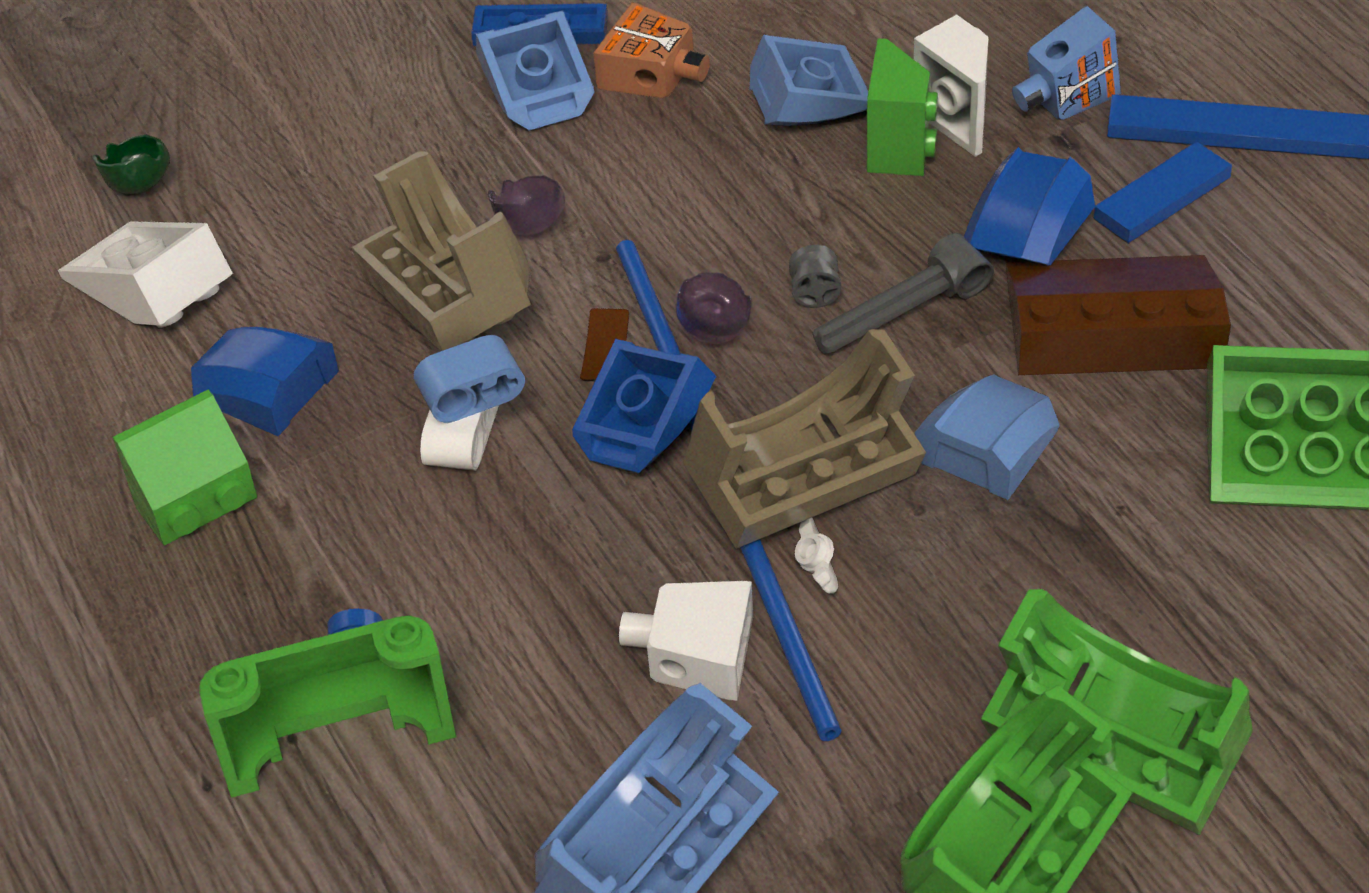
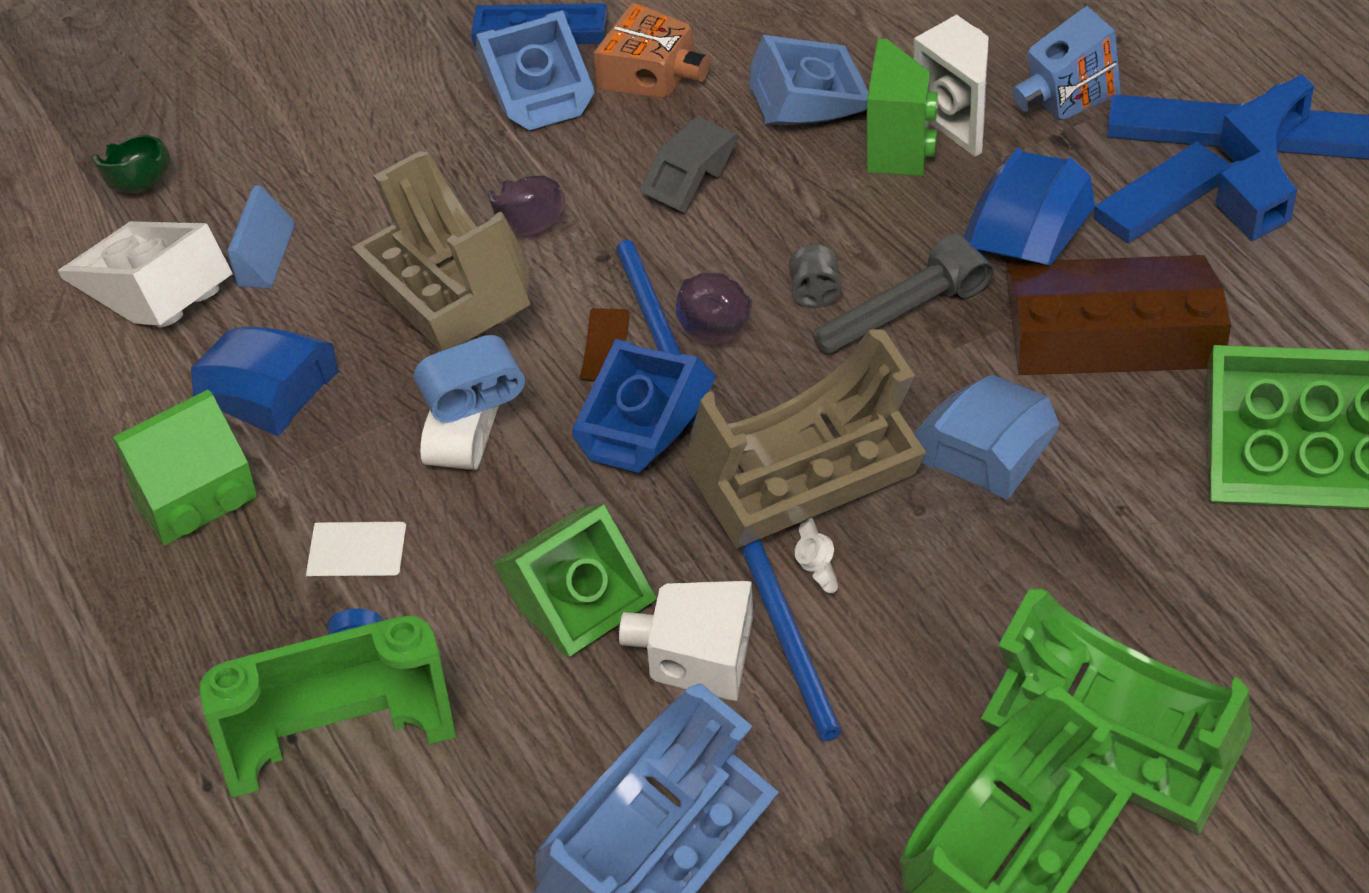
(259, 240): none -> medium blue slope
(356, 549): none -> white sticker
(575, 579): none -> bright green slope
(685, 159): none -> dark grey slope
(1254, 186): none -> blue arch

